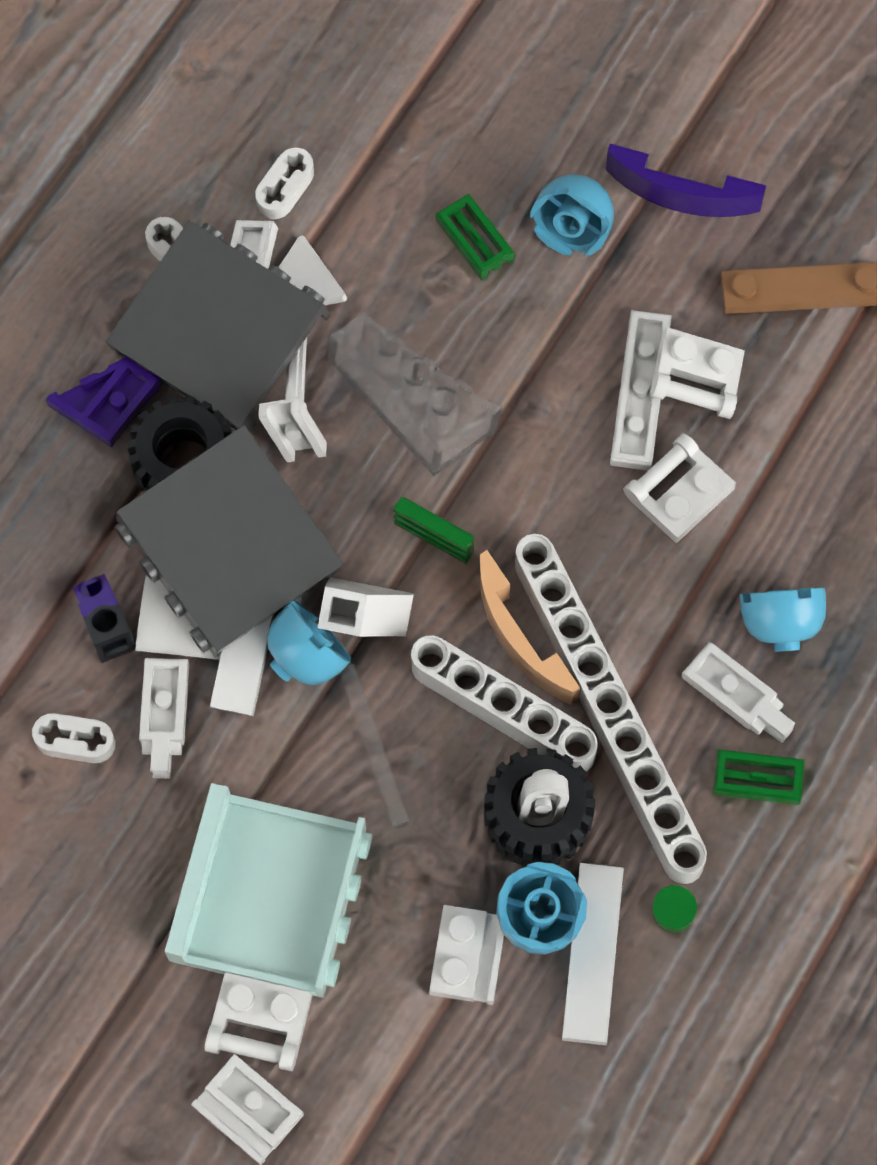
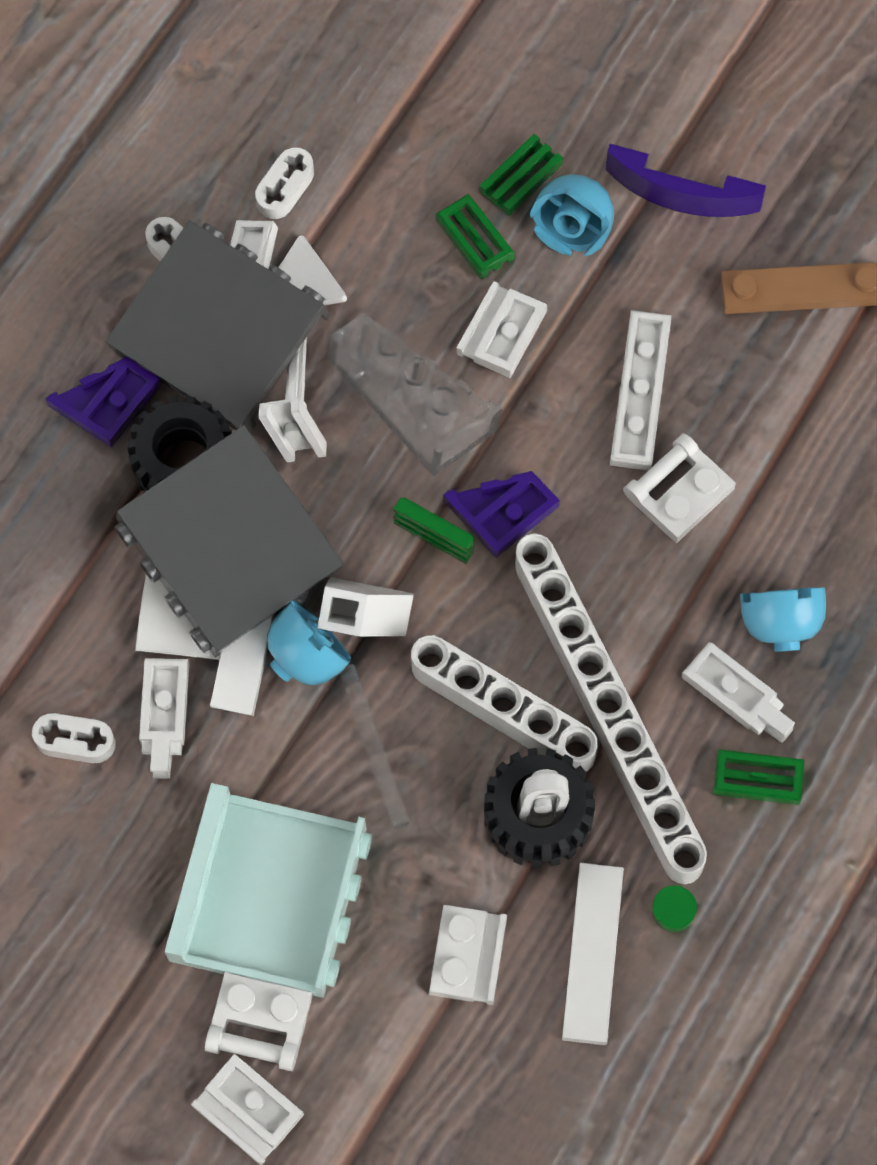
(104, 618): black leg -> none
(502, 329): none -> white plate
(503, 510): none -> dark purple wing
(541, 908): medium azure cylinder -> none
(542, 151): none -> green tile
(548, 674): light nougat slope -> none
(699, 362): white plate -> none

